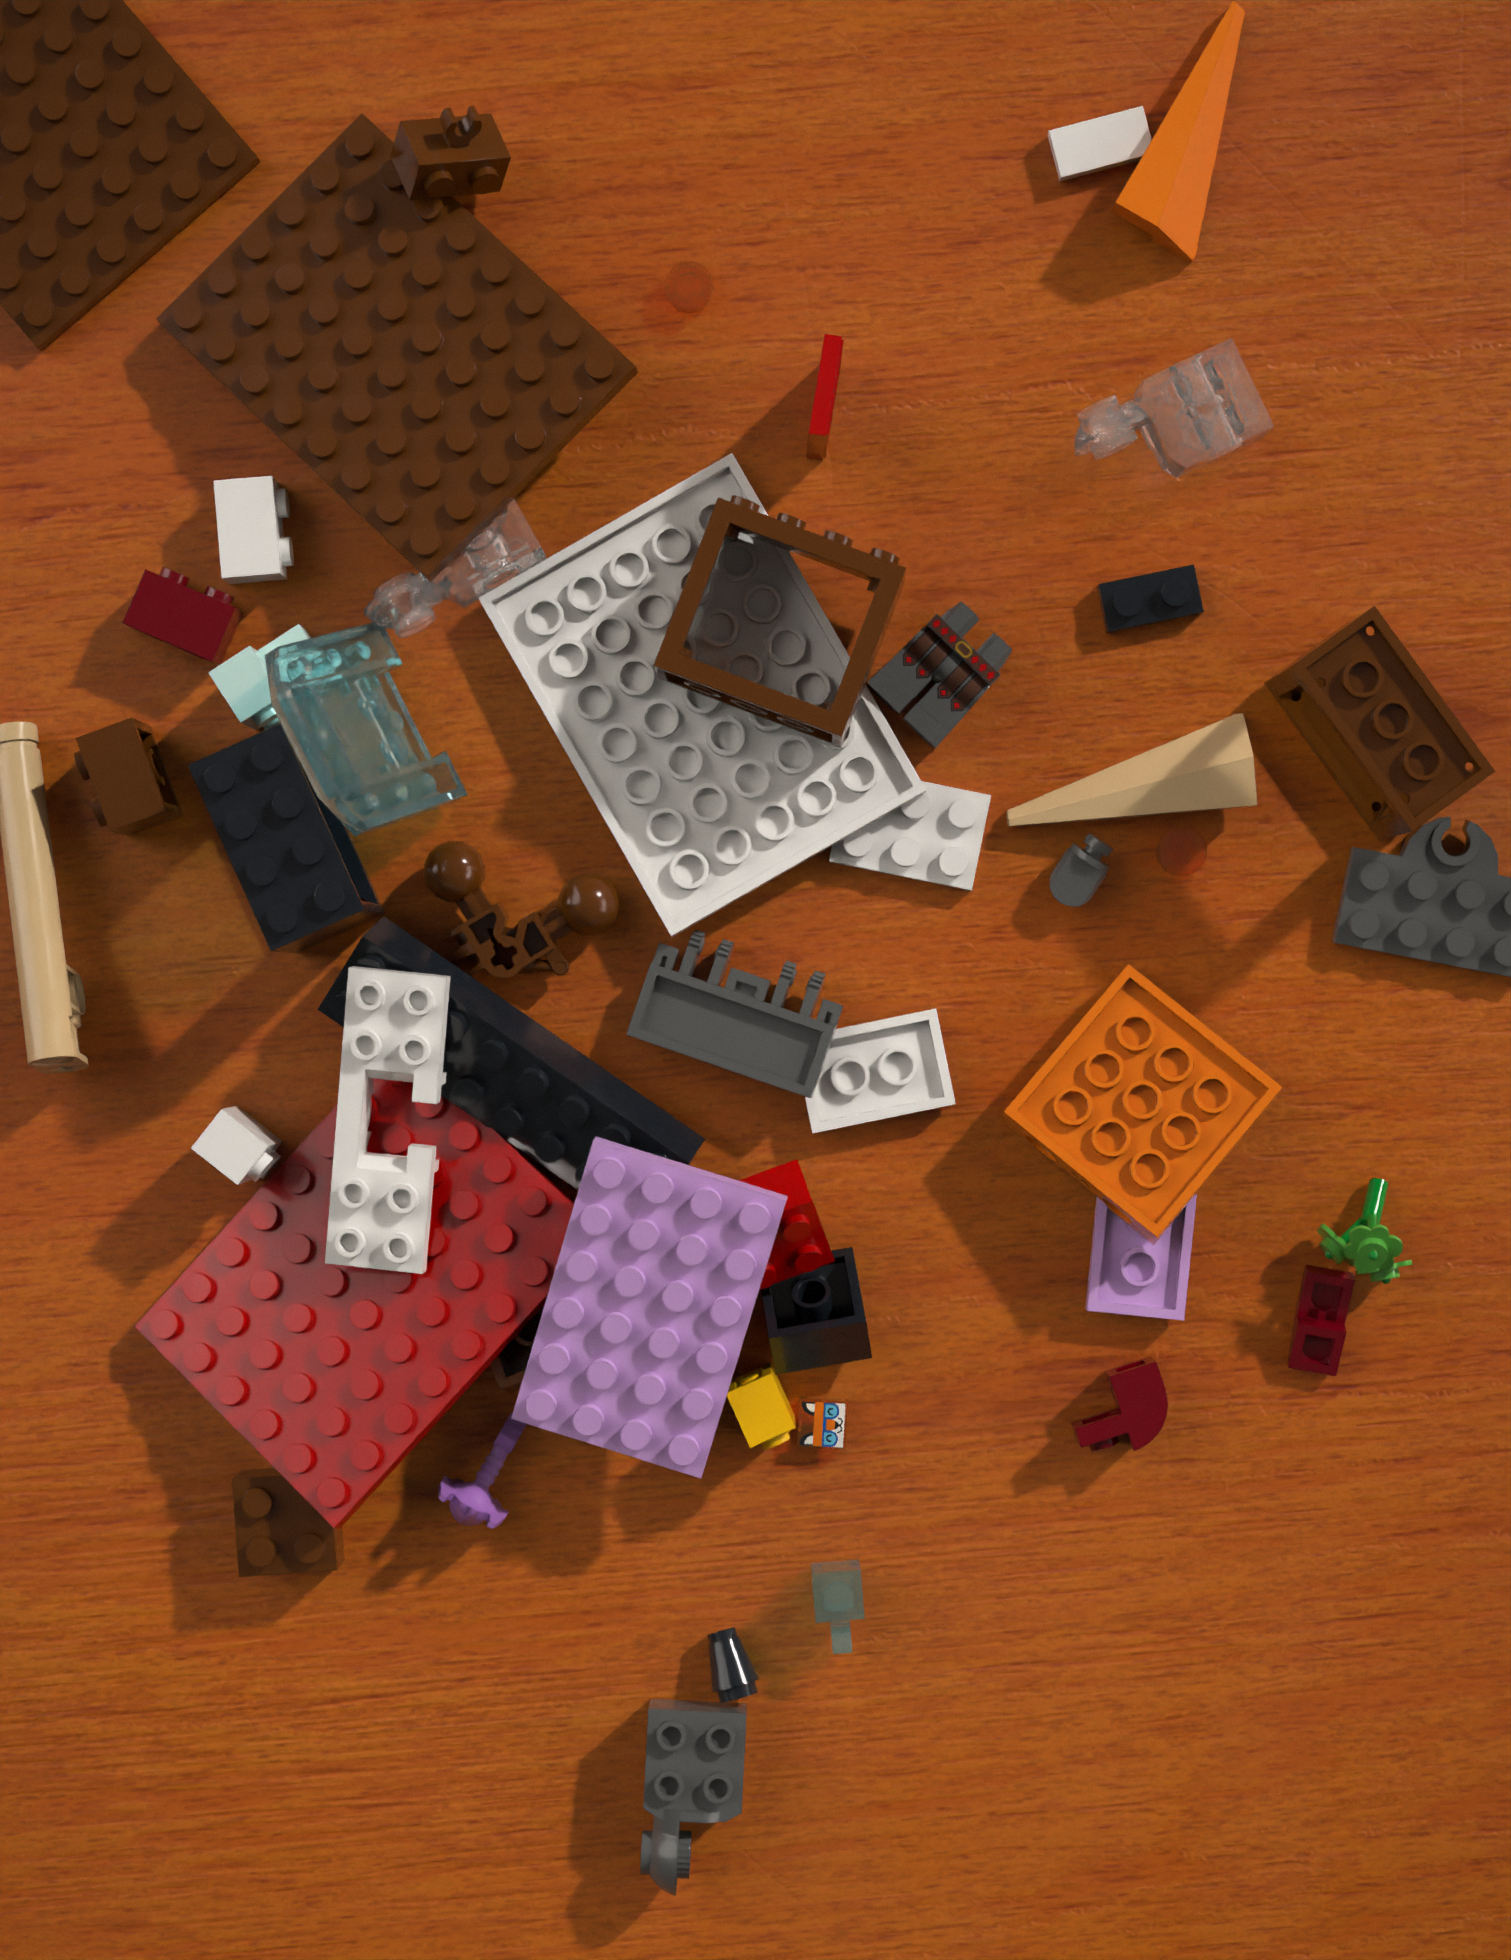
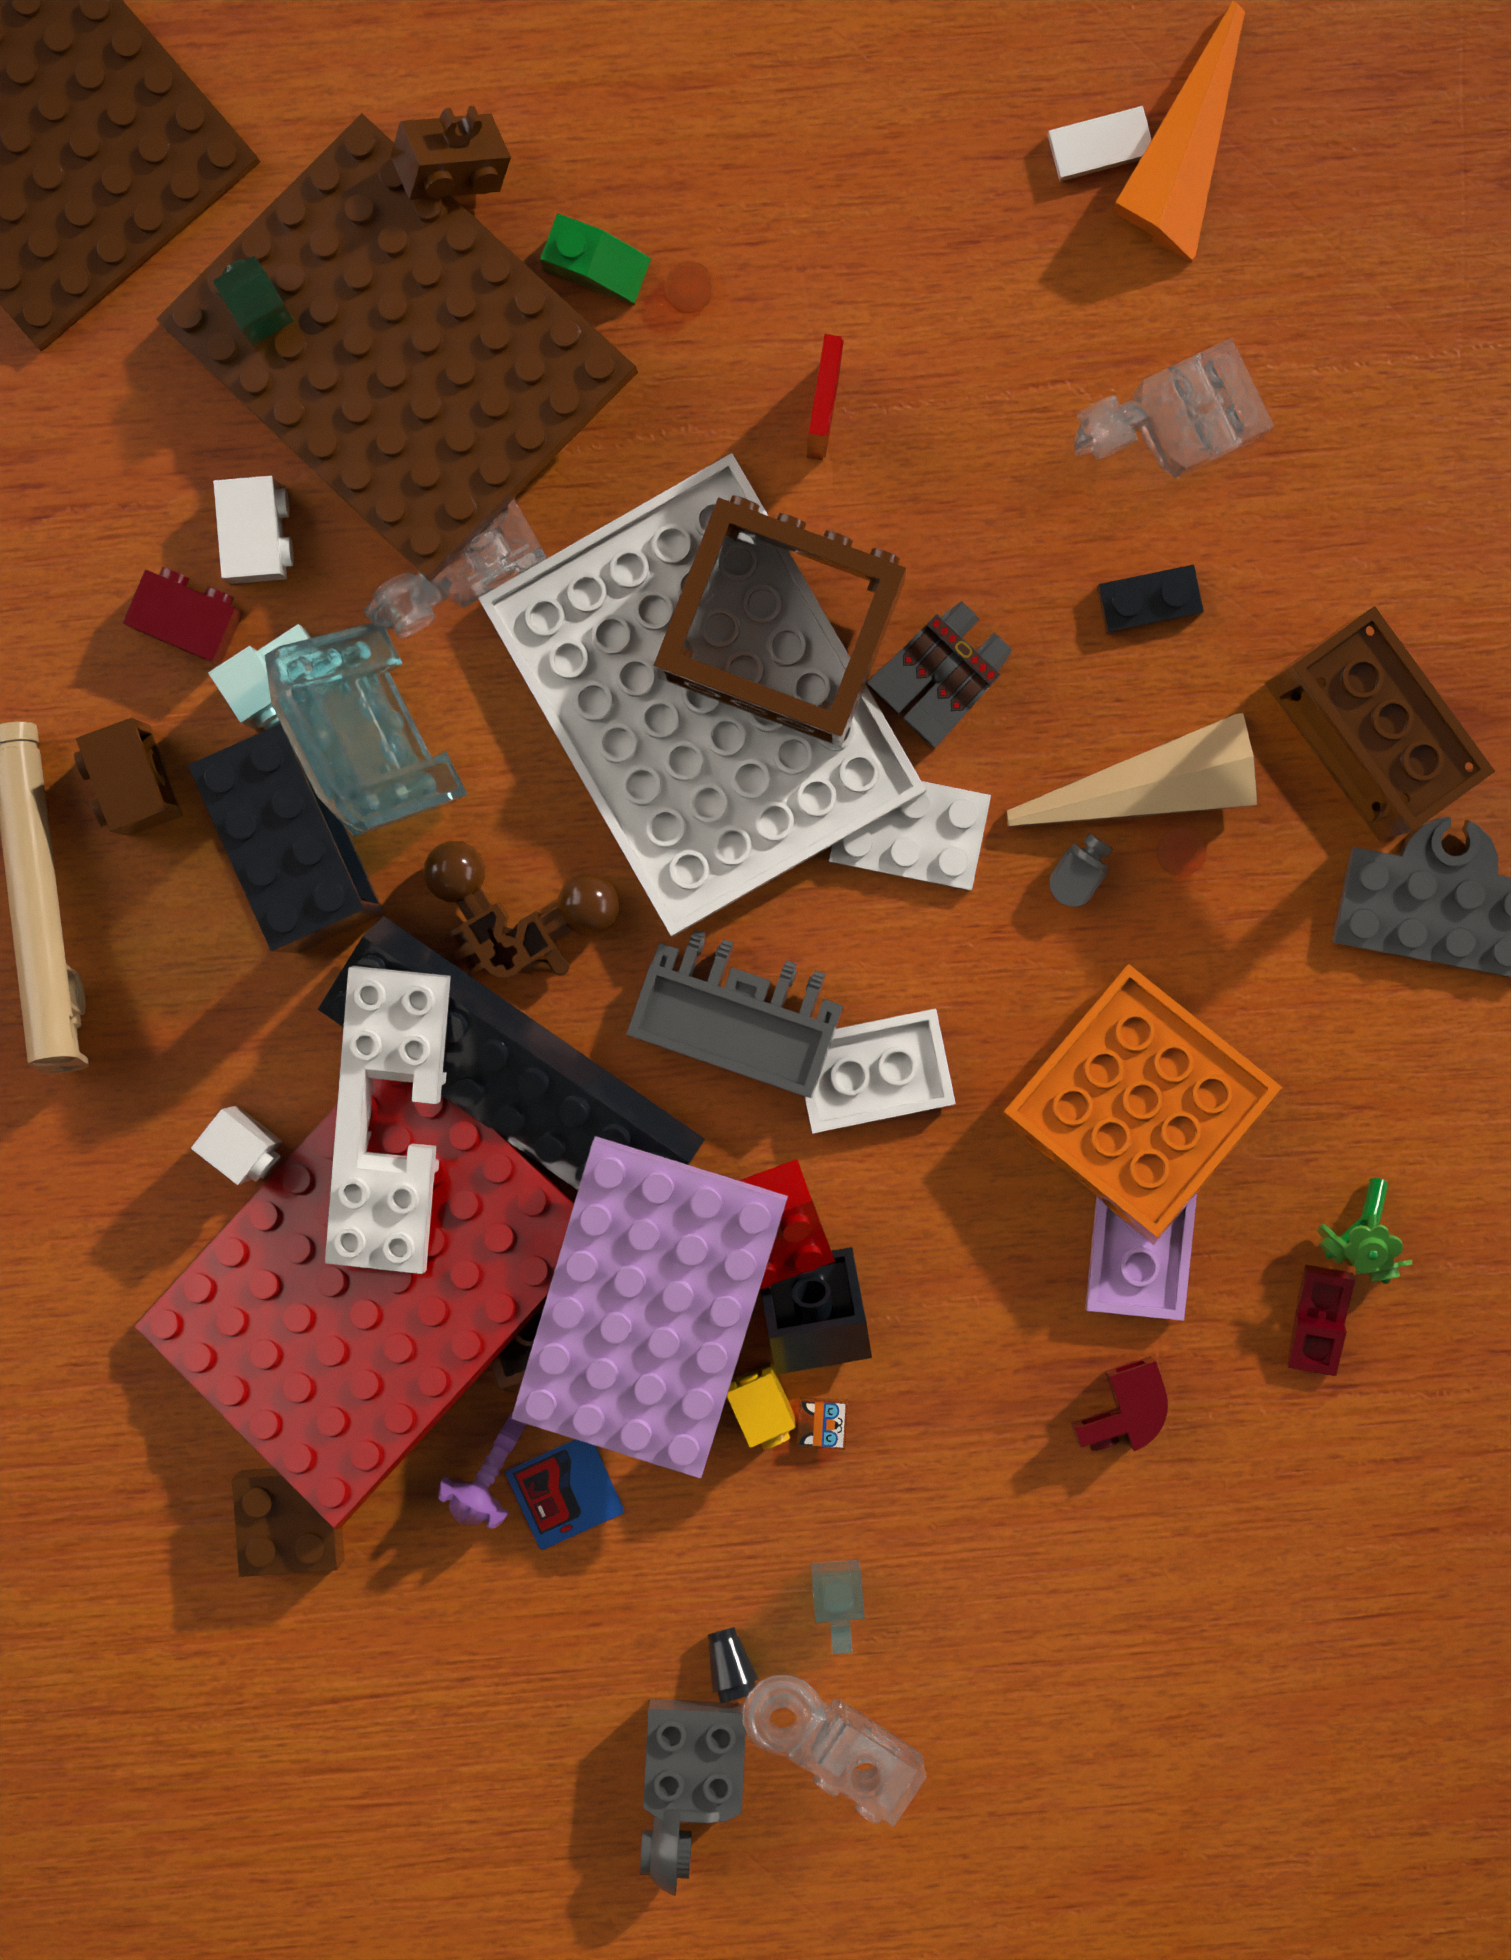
(252, 299): none -> clear green brick
(564, 1492): none -> sticker
(594, 259): none -> green slope
(832, 1743): none -> clear brick

